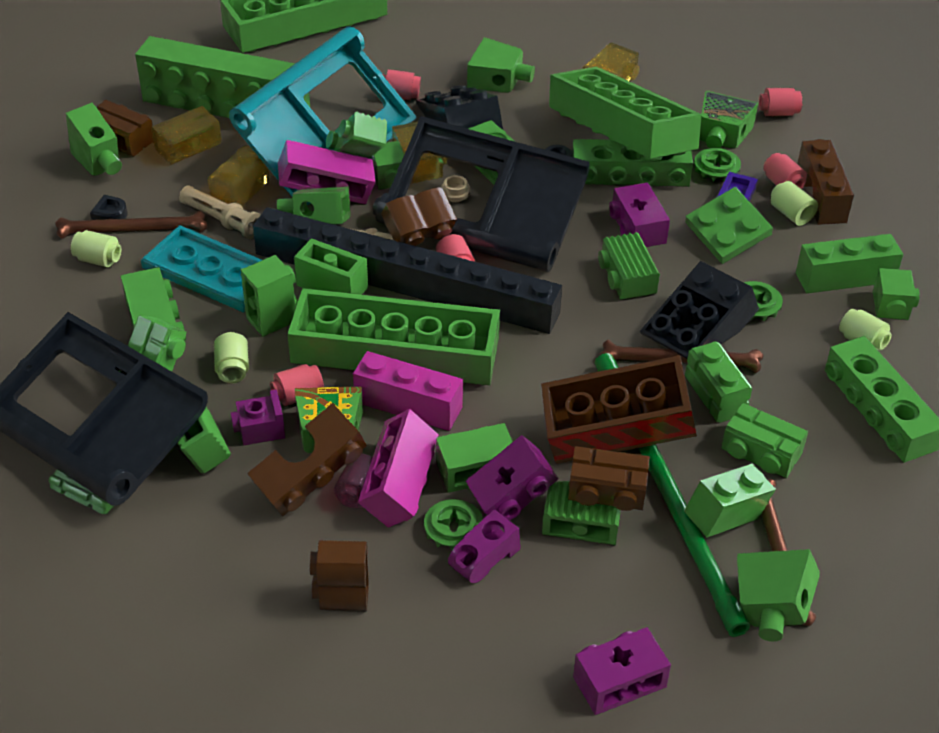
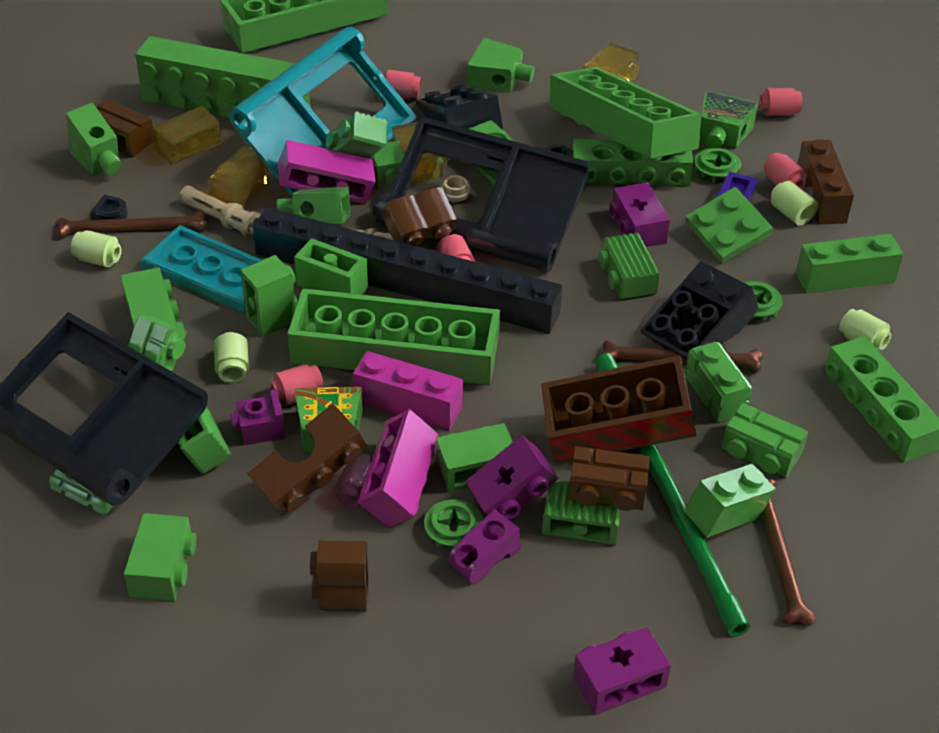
(159, 557): none -> bright green brick
(776, 589): bright green torso -> none
(895, 294): bright green brick -> none

